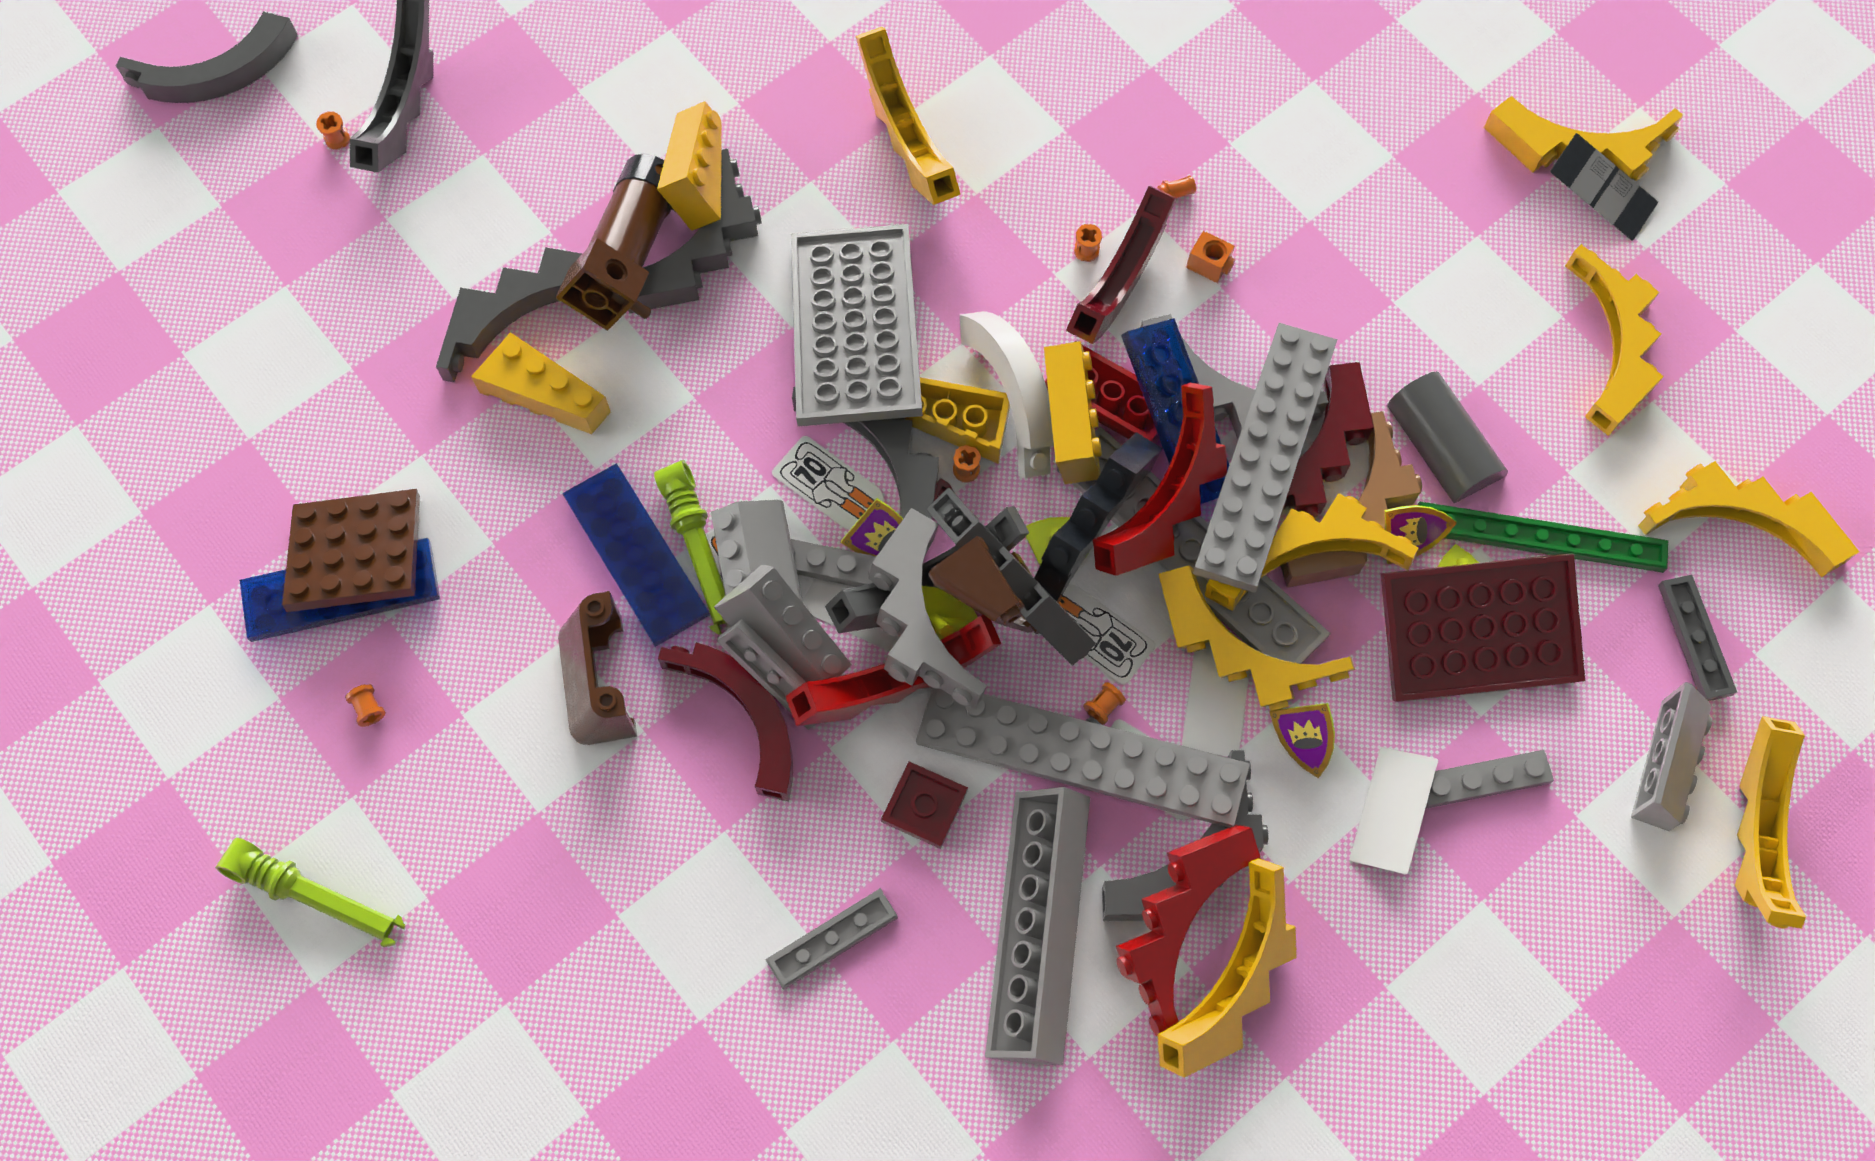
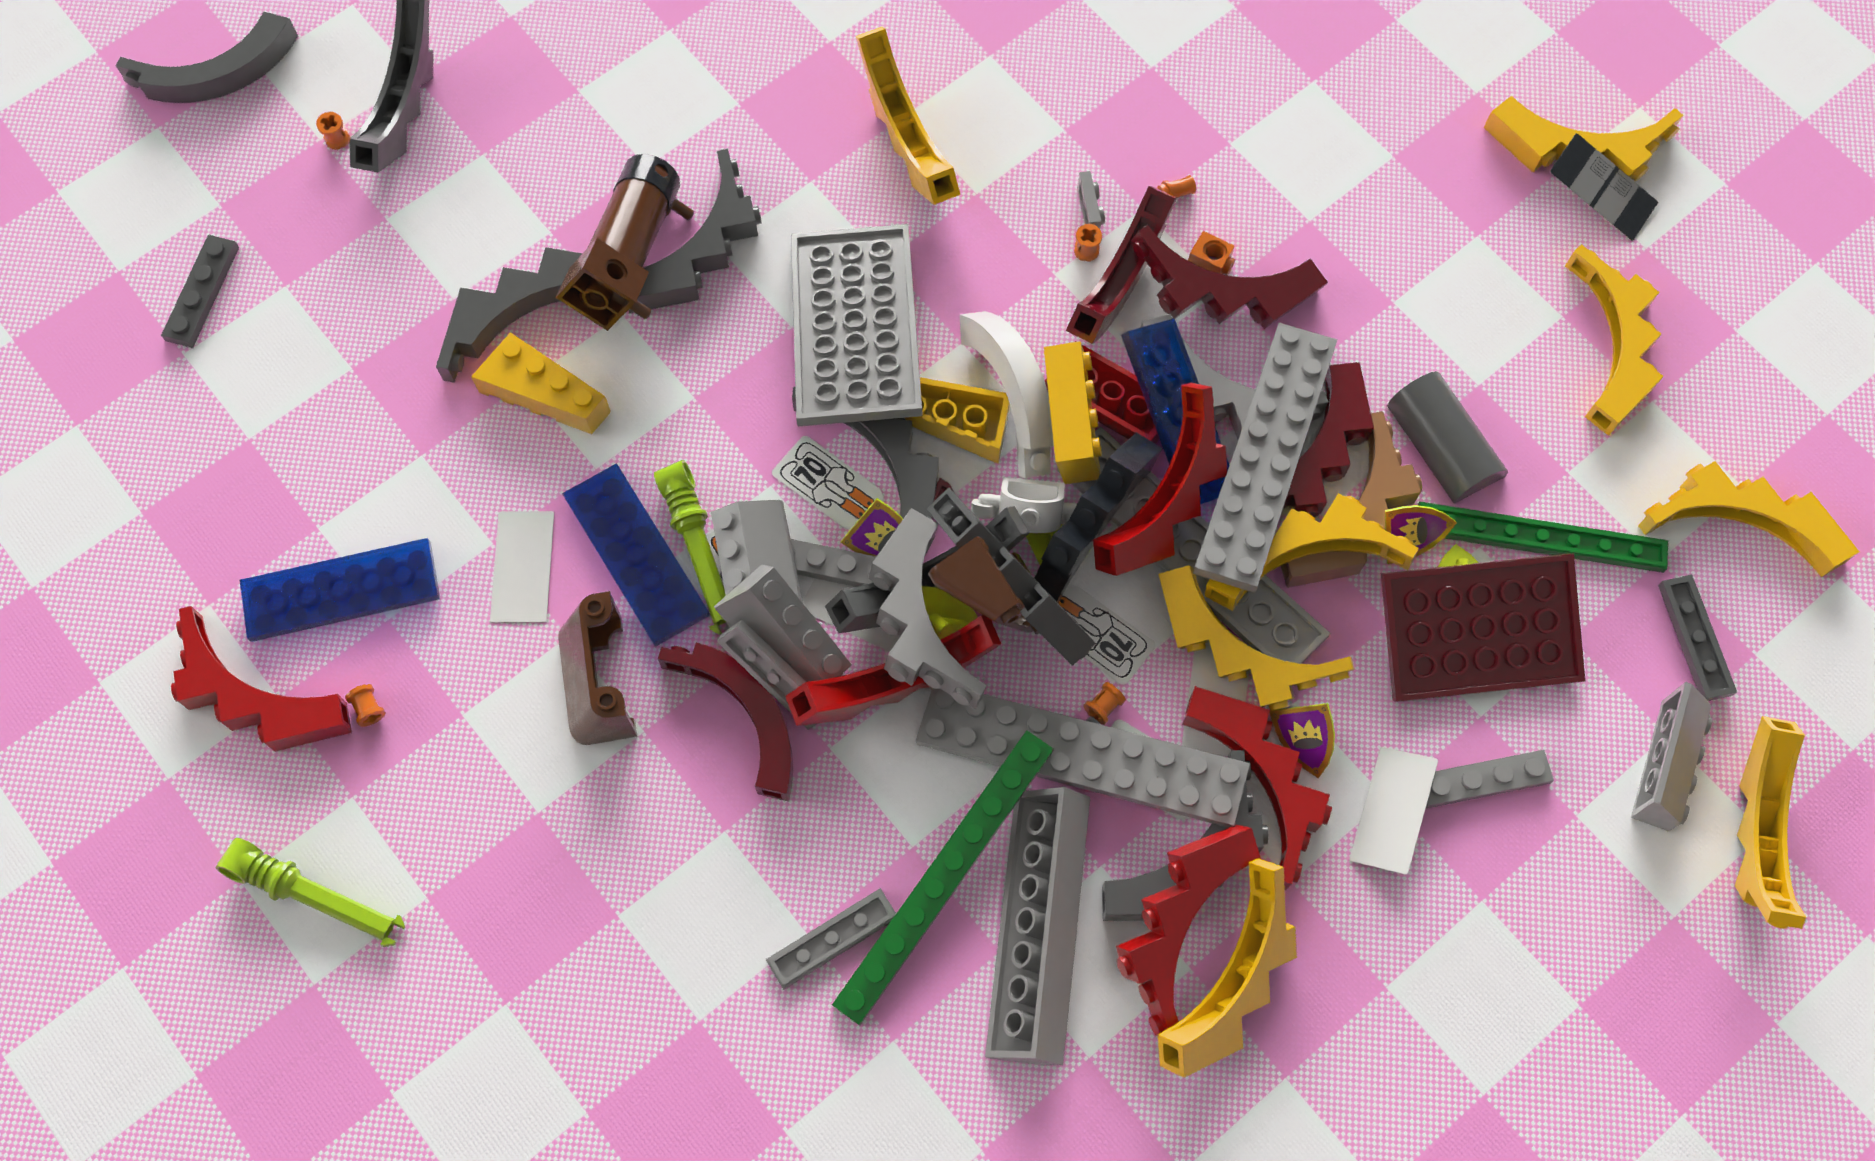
(200, 291): none -> dark grey plate
(280, 719): none -> red arch
(352, 550): reddish brown plate -> none
(522, 566): none -> white sticker
(693, 166): yellow wedge -> none
(924, 804): dark red plate -> none
(942, 878): none -> green plate
(970, 456): orange bush -> none
(1037, 502): none -> white piece
(1088, 195): none -> light grey plate
(1223, 294): none -> dark red arch
(1243, 728): none -> red arch

